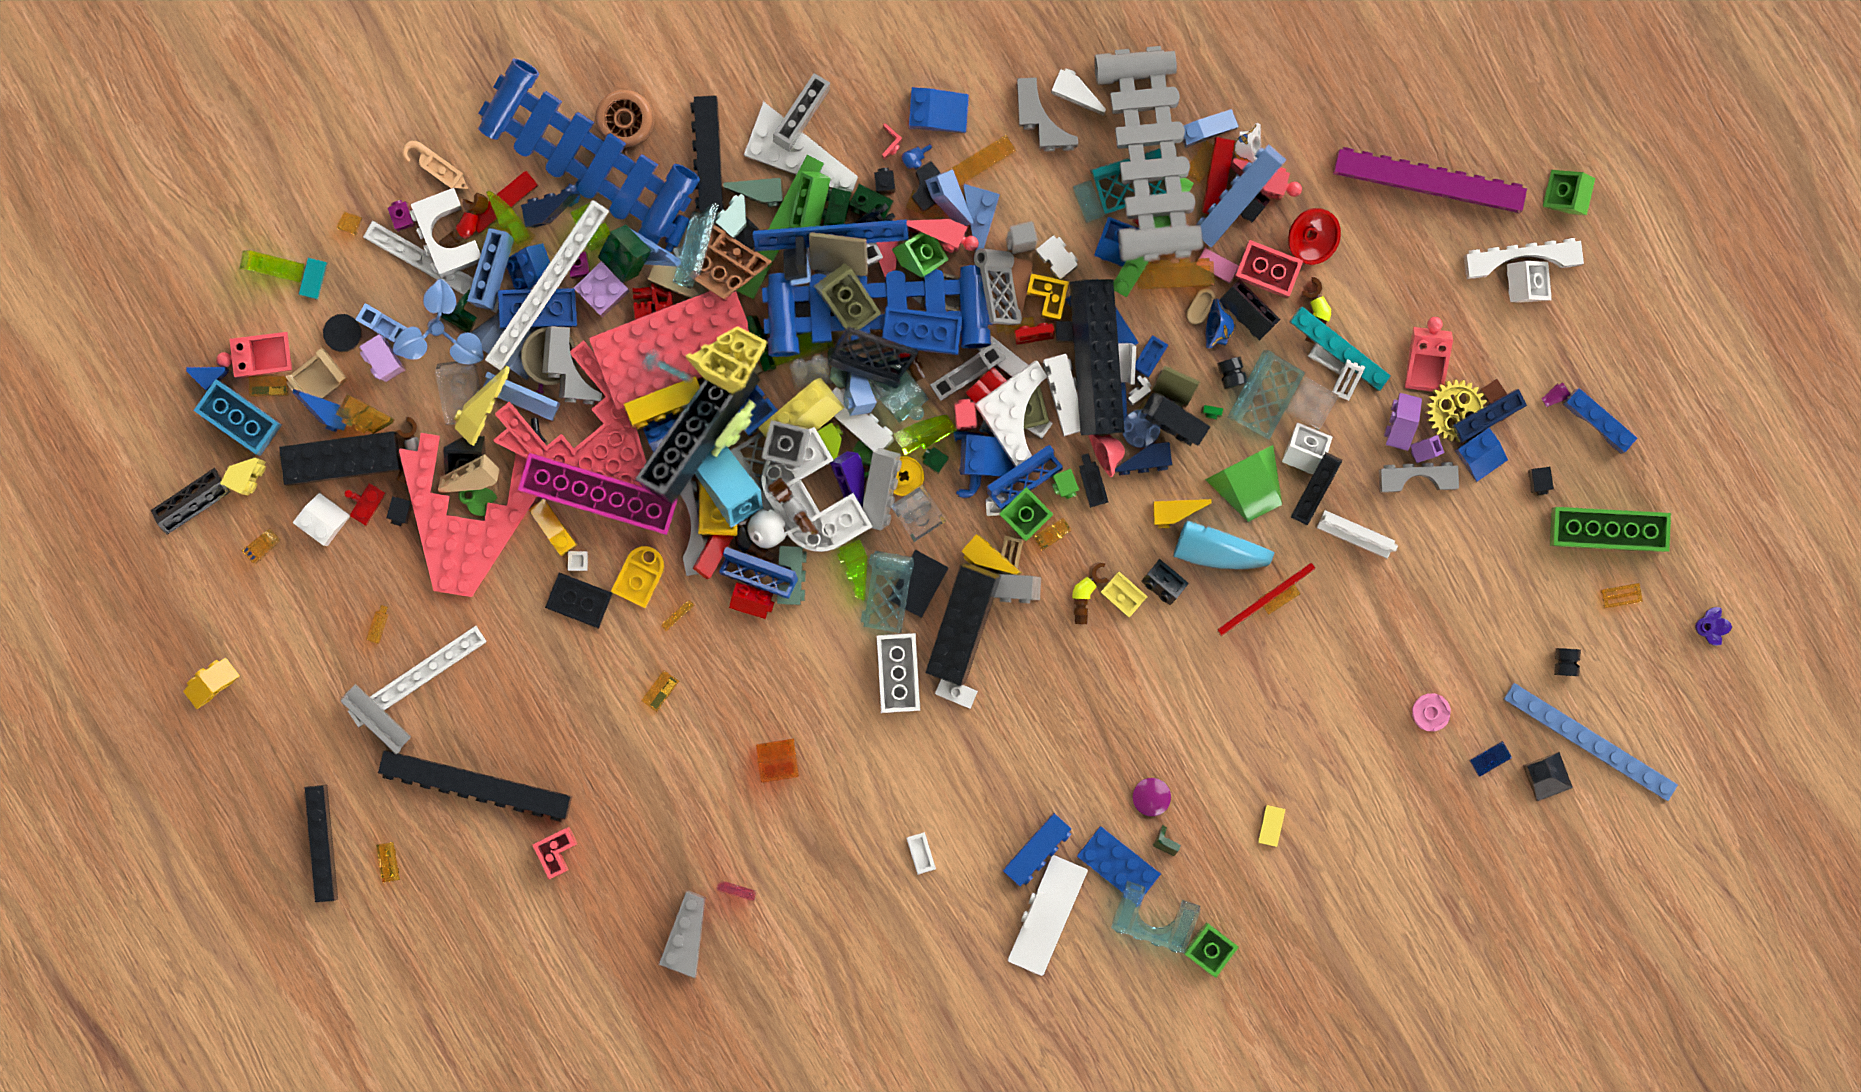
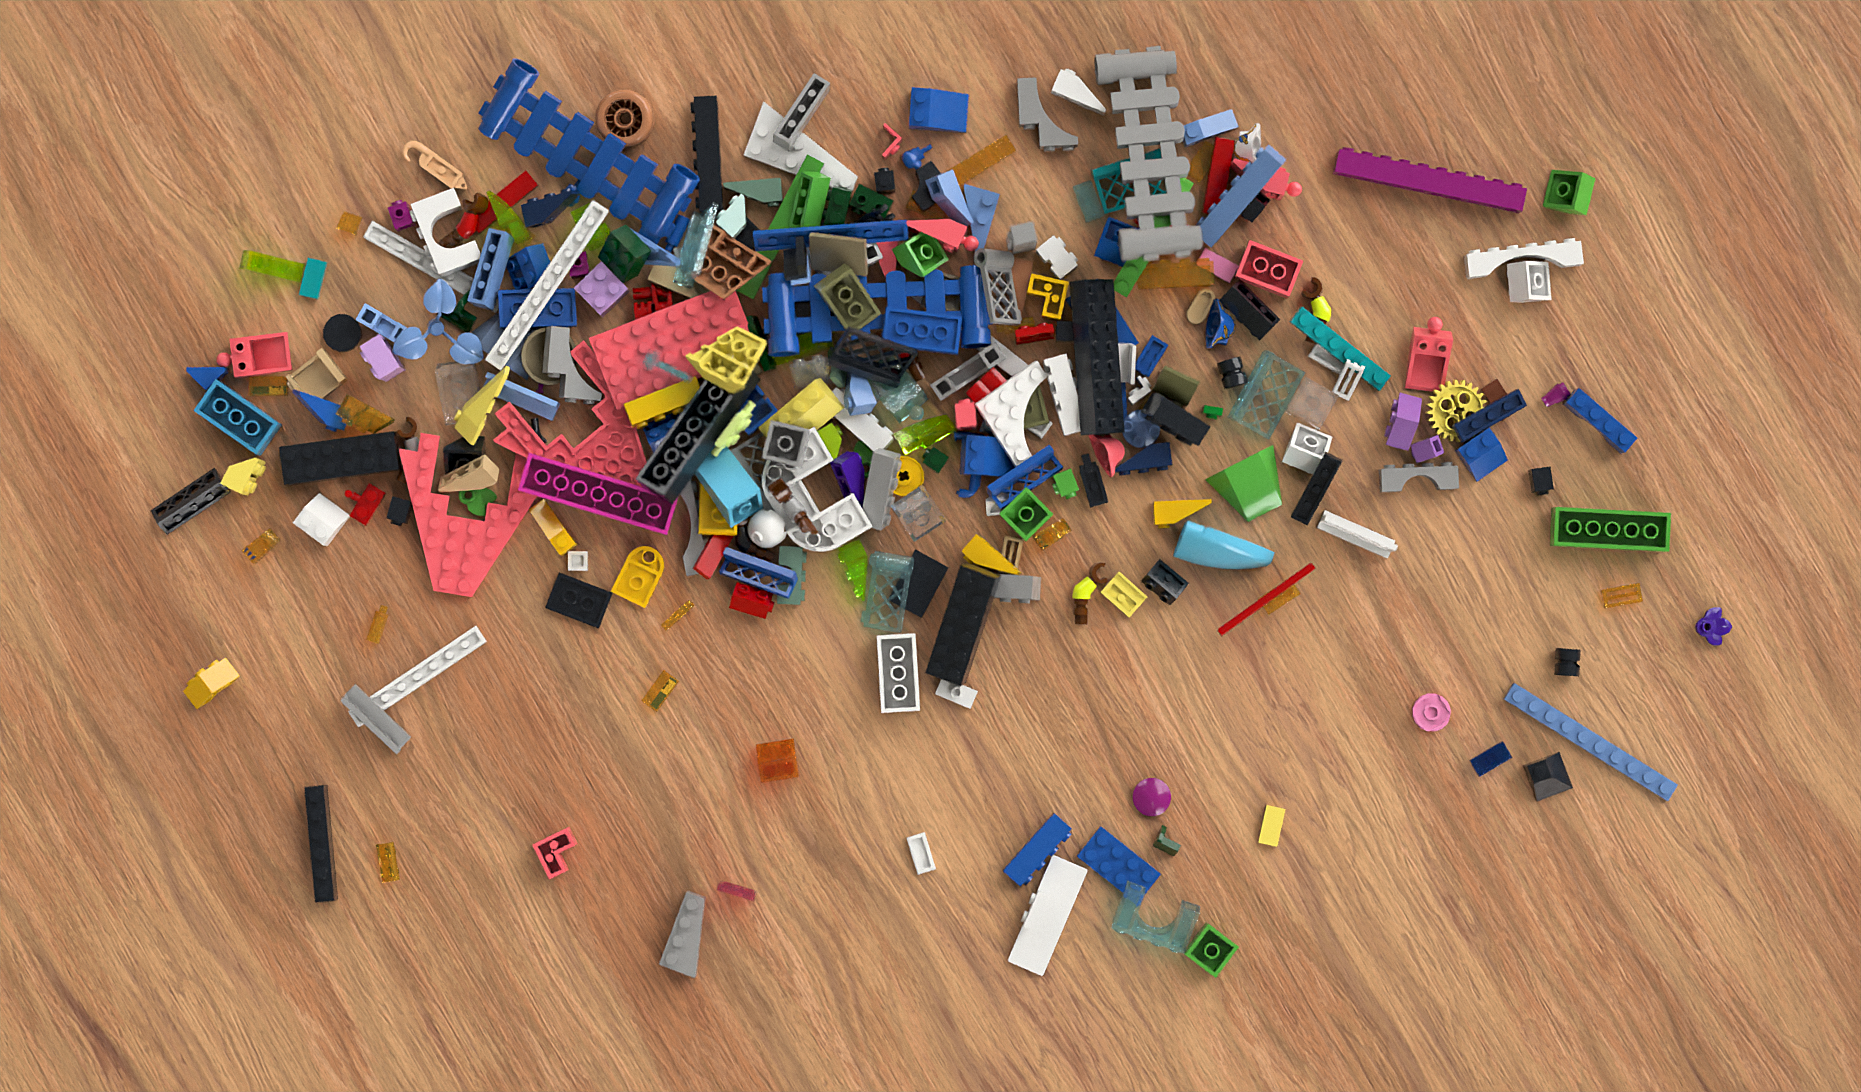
(474, 784): black brick -> none
(1321, 241): red dish -> none

